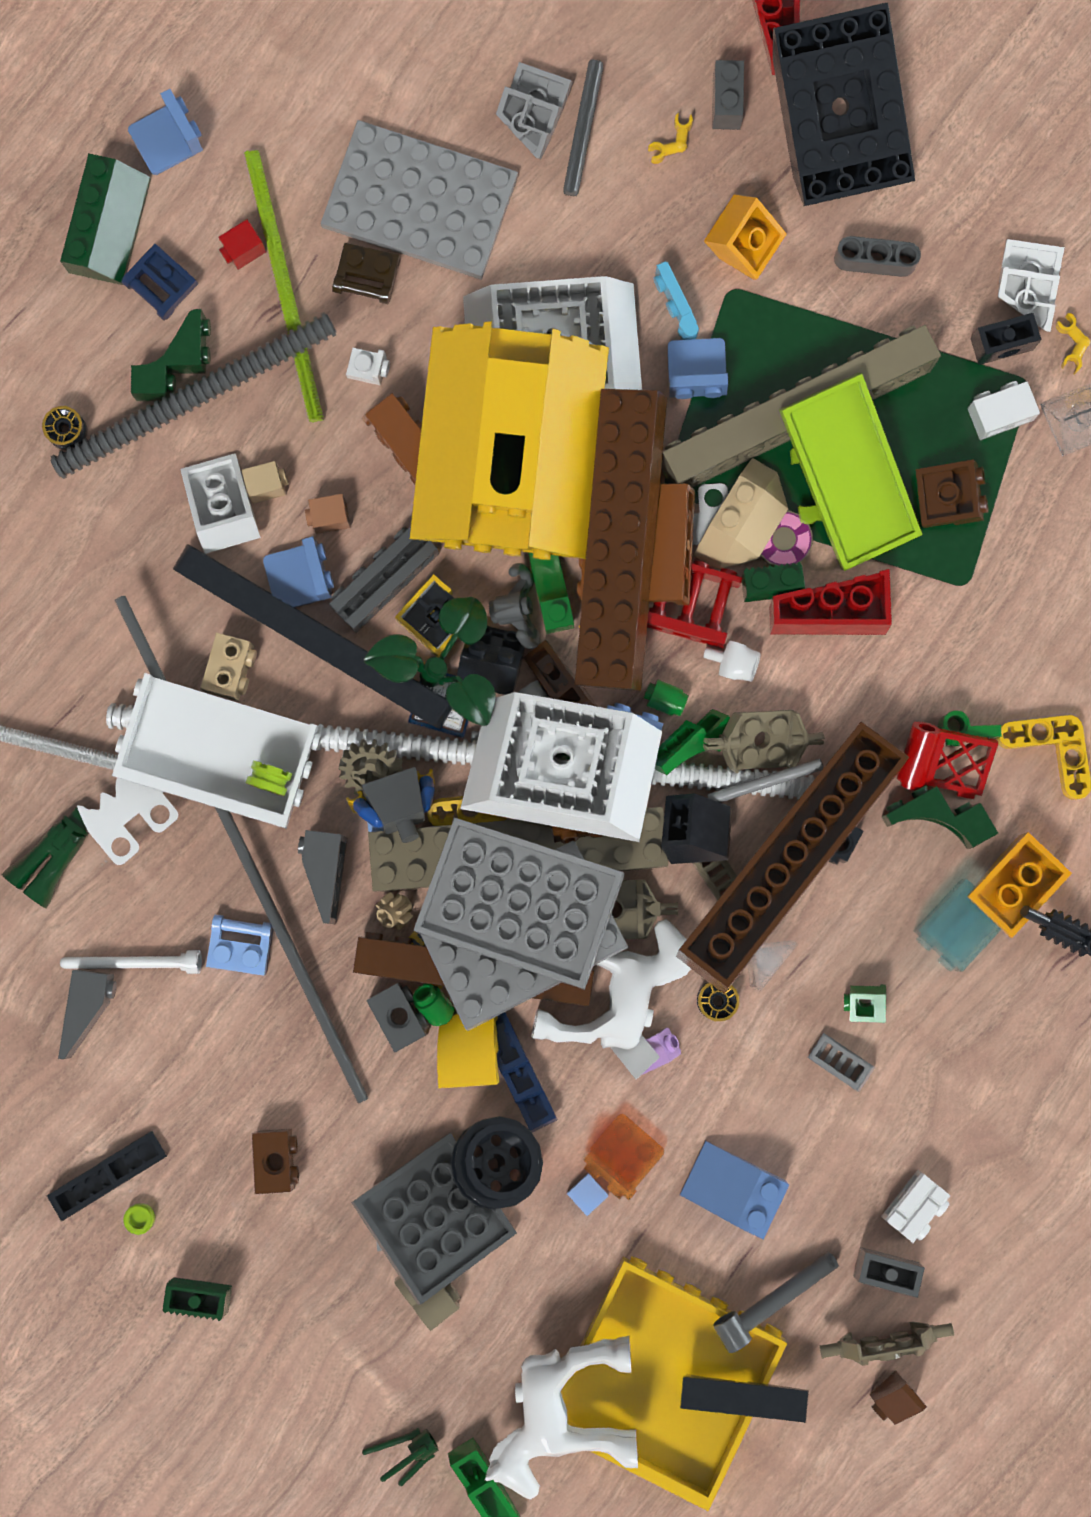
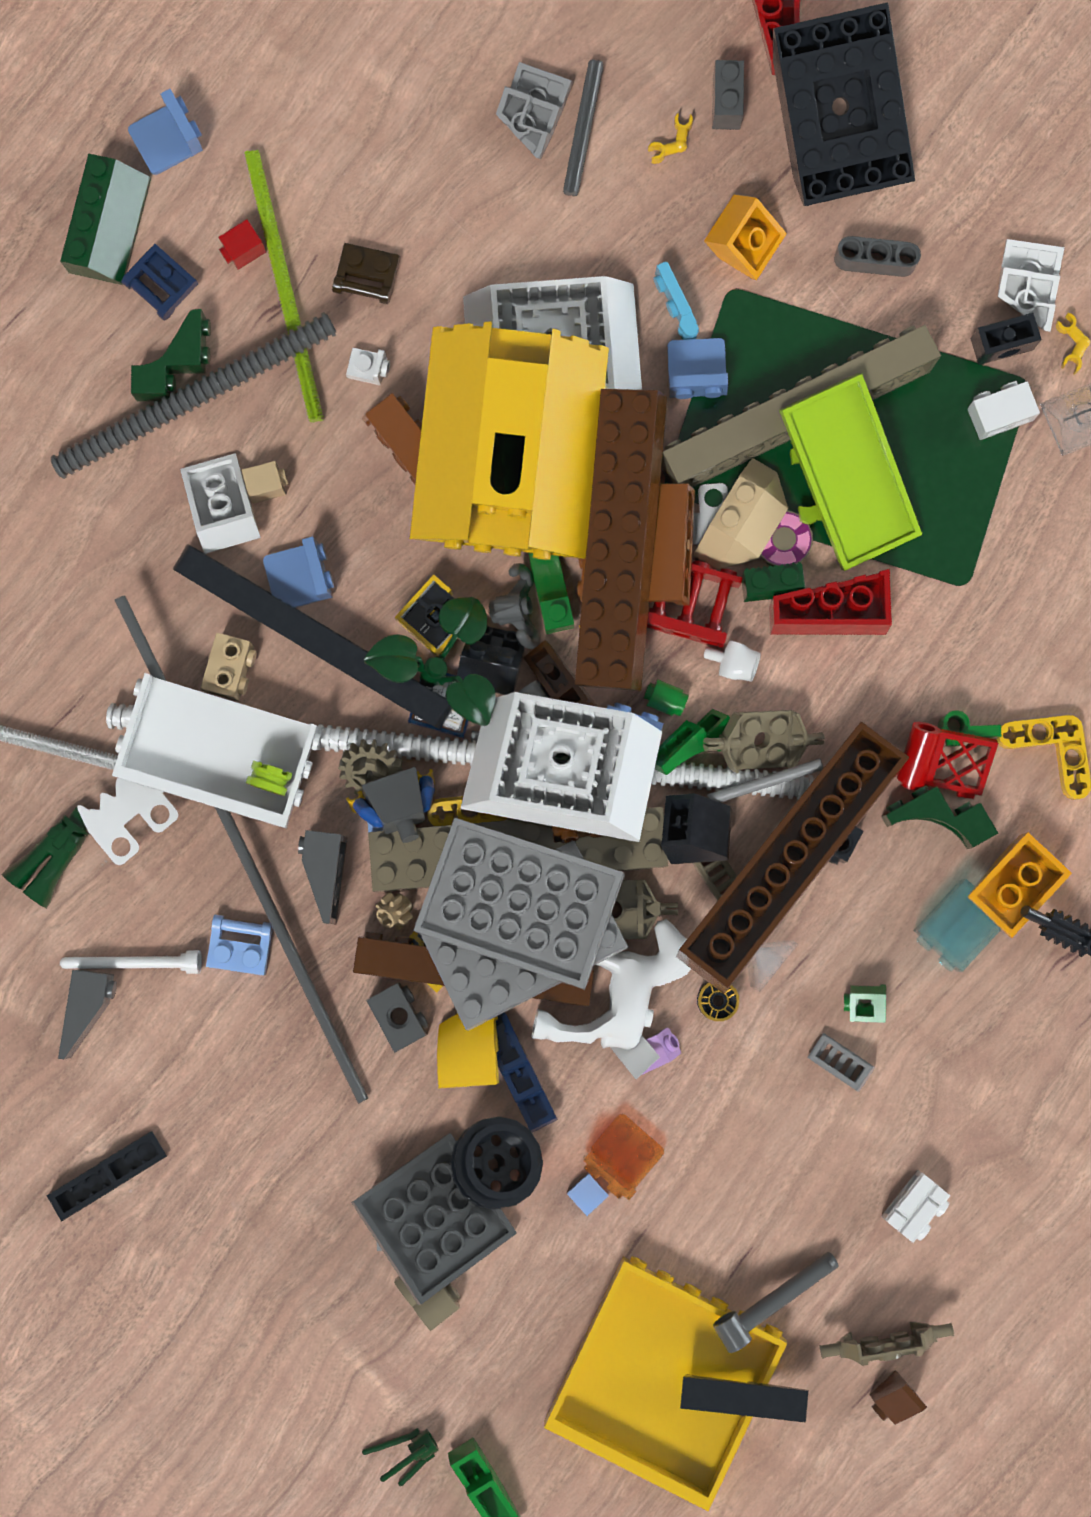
(53, 427): black wheel -> none
(139, 1218): lime tile -> none
(197, 1298): dark green brick -> none
(267, 1178): reddish brown brick -> none
(327, 514): nougat brick -> none
(382, 579): dark grey brick -> none
(419, 199): light grey plate -> none
(433, 1004): green brick -> none
(545, 1416): white animal -> none
(734, 1189): medium blue slope -> none
(889, 1272): dark grey brick -> none
(951, 494): reddish brown plate -> none

